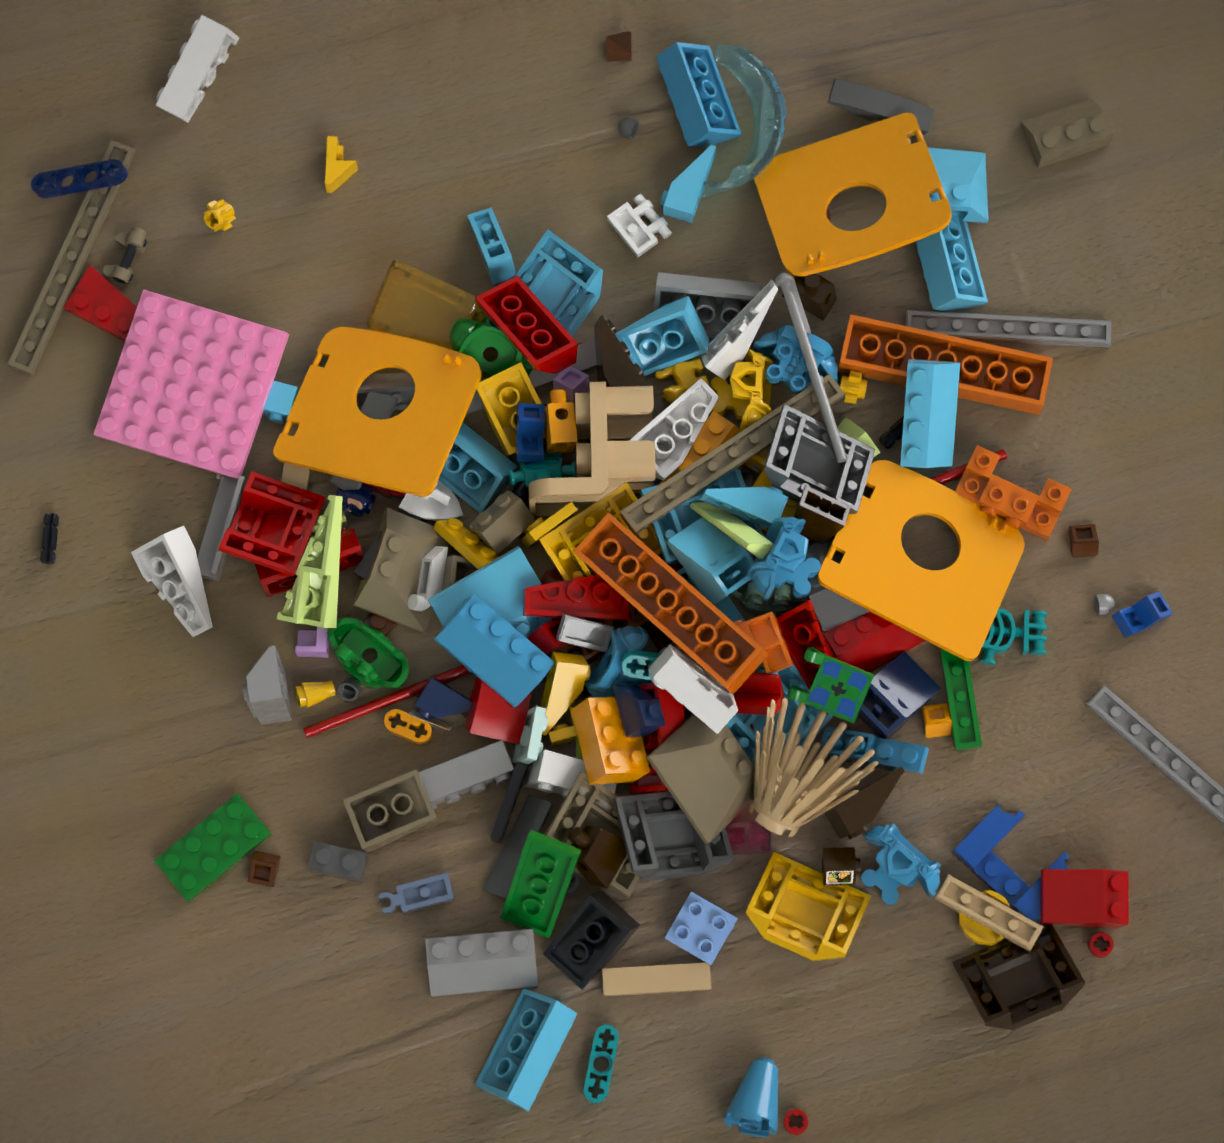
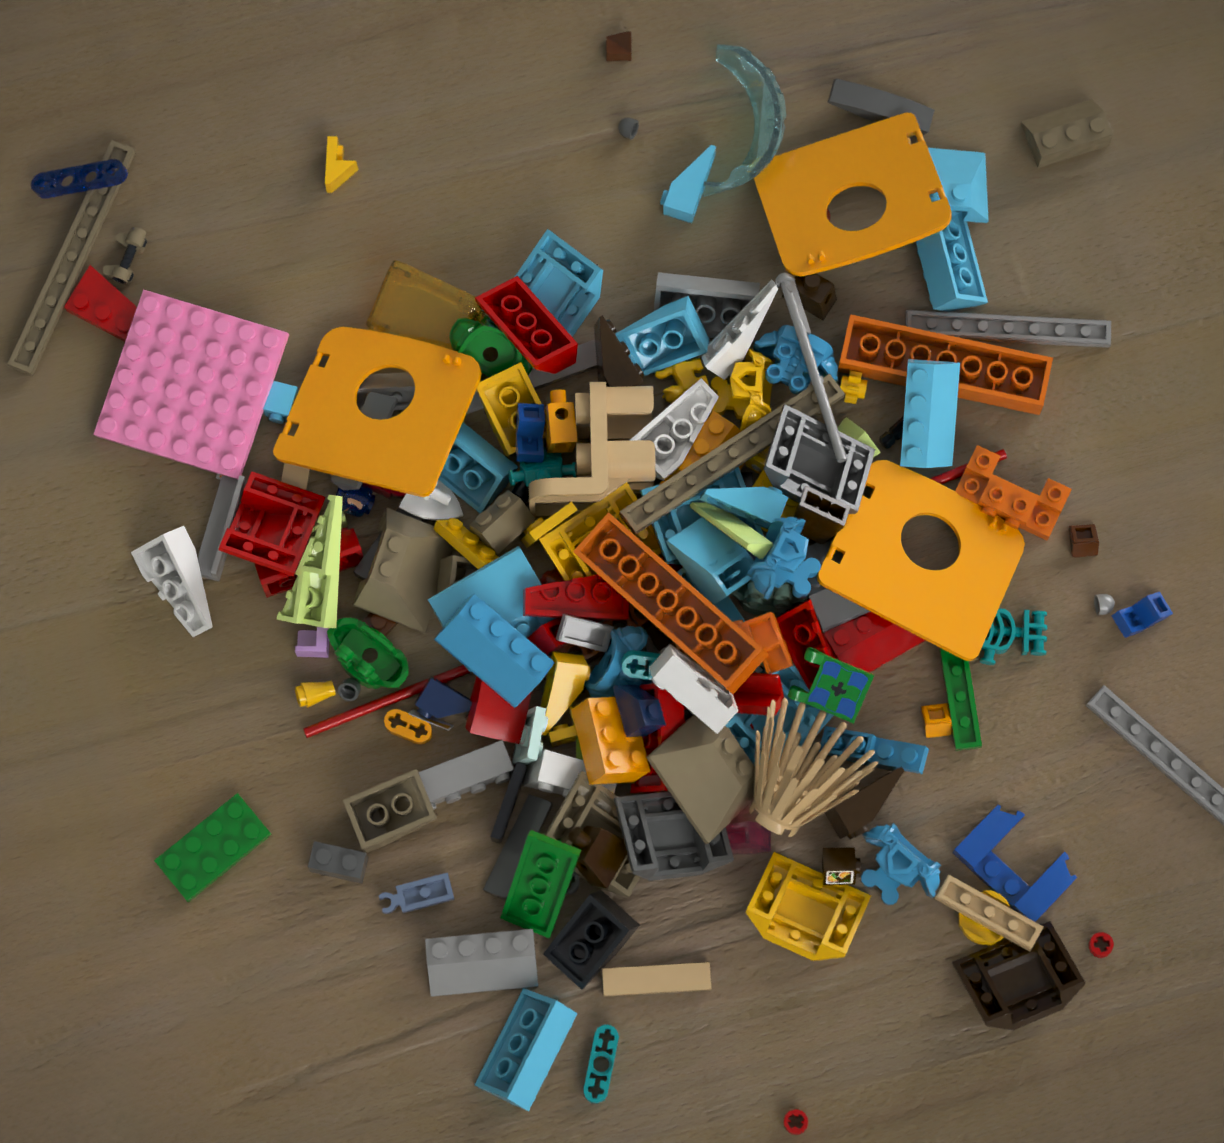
(49, 538): black axle -> none
(195, 68): white wedge -> none
(219, 215): yellow gear -> none
(264, 868): reddish brown slope -> none
(268, 689): light grey slope -> none
(430, 578): white piece -> none
(492, 246): medium azure slope -> none
(572, 382): lavender panel -> none
(633, 230): white plate -> none
(698, 94): dark azure slope -> none
(701, 928): light blue hinge -> none
(756, 1100): dark azure cone -> none
(896, 695): dark blue slope -> none
(1085, 897): red slope -> none

